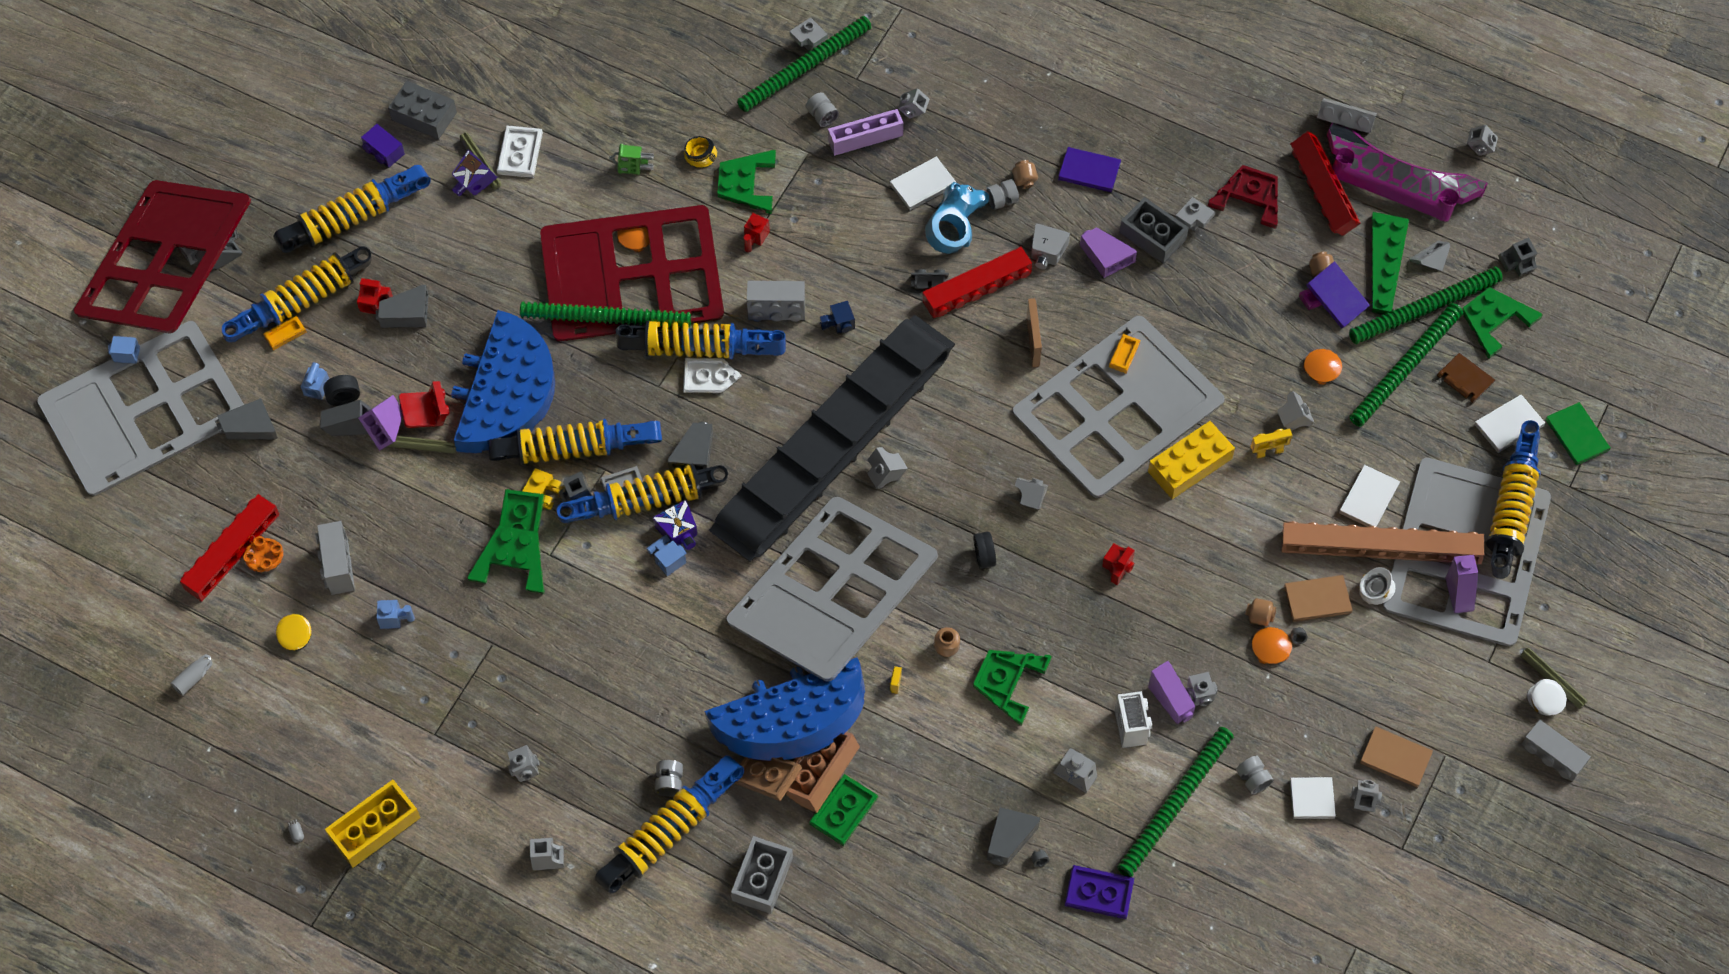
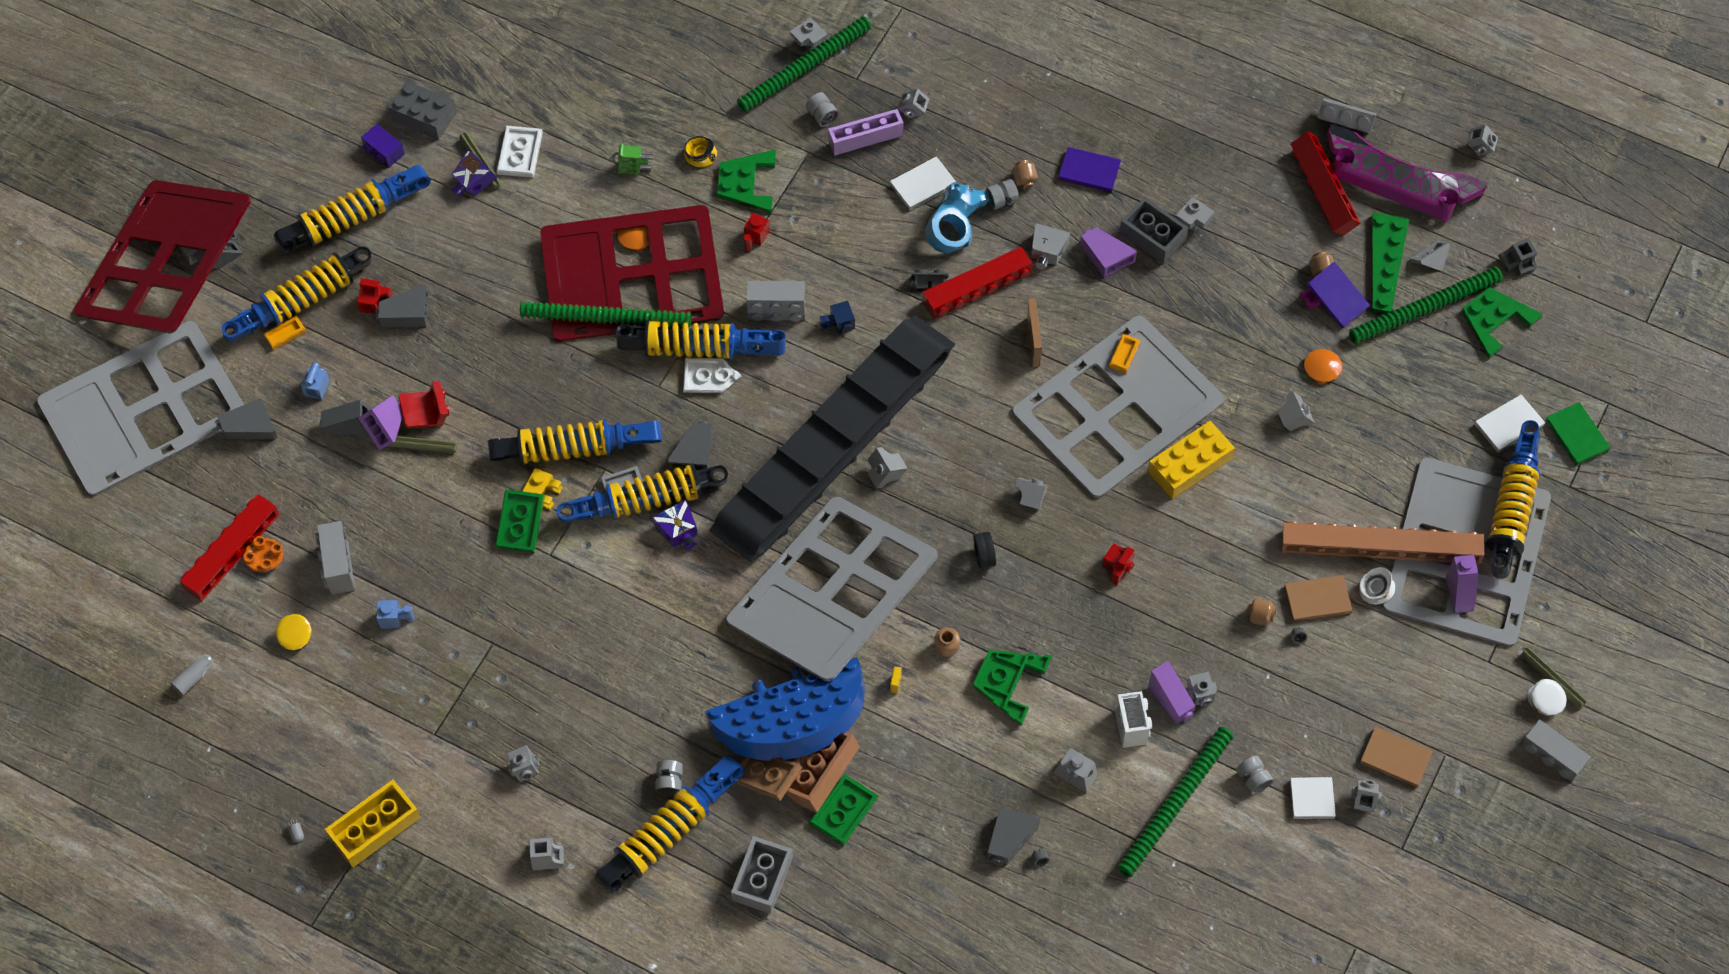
(124, 349): medium blue brick -> none
(341, 390): black tyre -> none
(510, 385): blue brick -> none
(512, 549): green wing -> none
(575, 488): dark grey brick -> none
(667, 557): medium blue brick -> none
(1099, 892): dark purple tile -> none
(1252, 187): dark red wing -> none
(1271, 645): orange dish -> none
(1276, 440): yellow plate -> none
(1369, 497): white tile -> none
(1406, 365): green piece -> none
(1466, 377): reddish brown piece -> none

